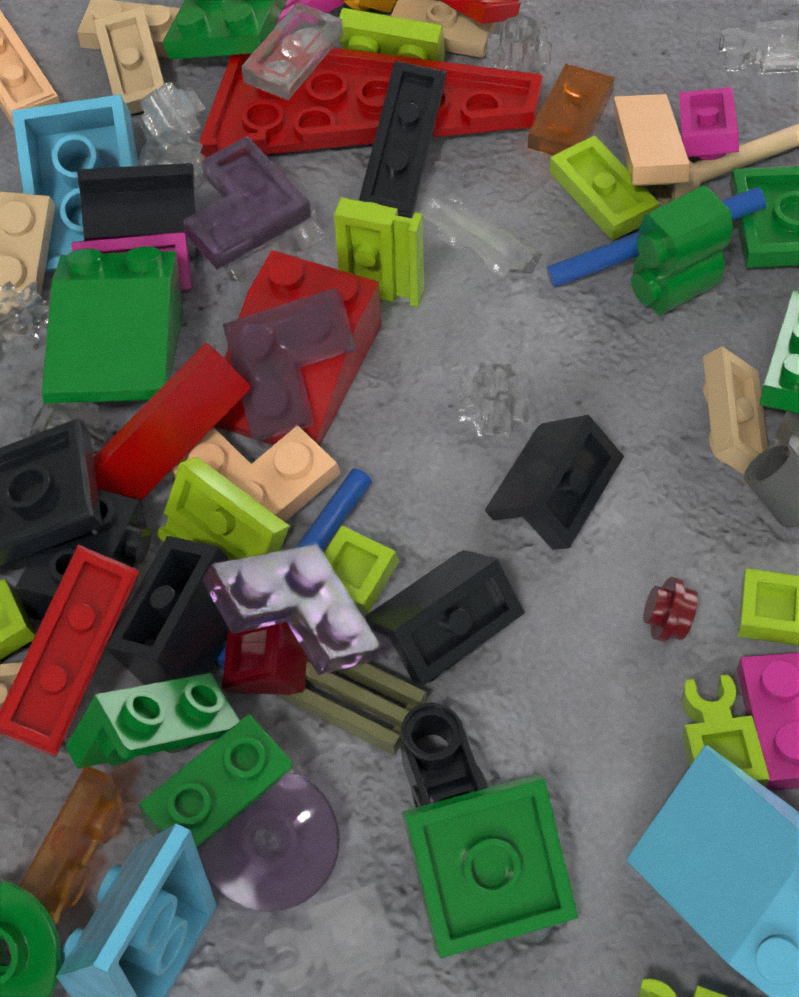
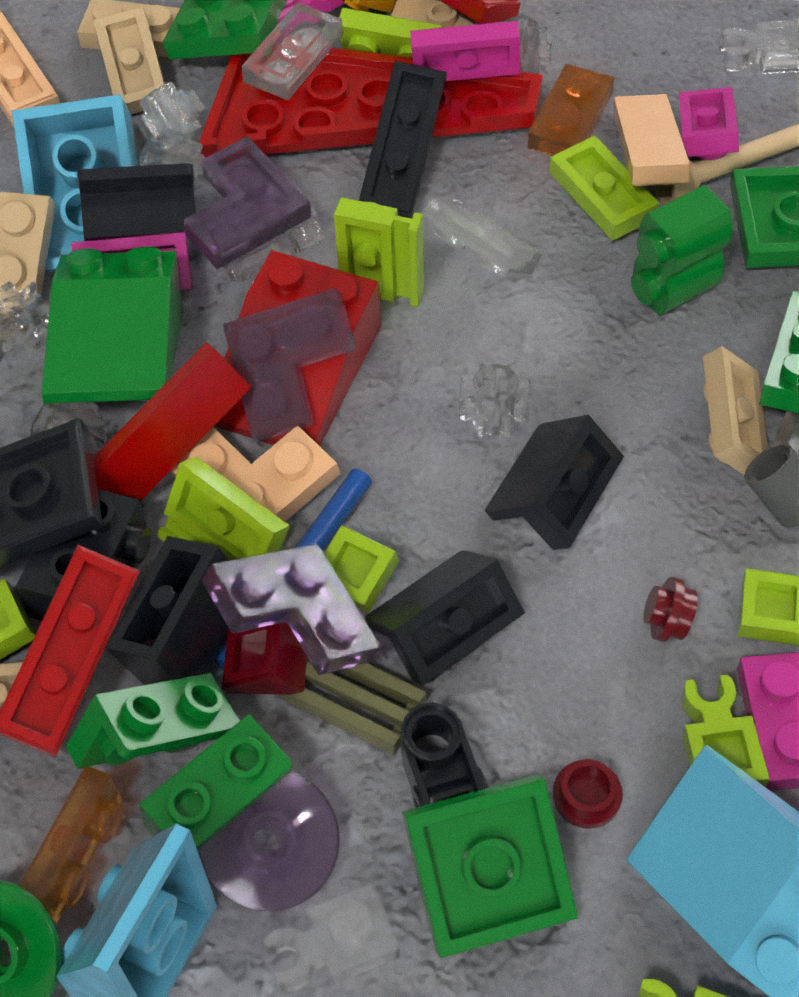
(469, 50): none -> dark pink plate
(587, 794): none -> dark red plate
(626, 247): blue bar -> none

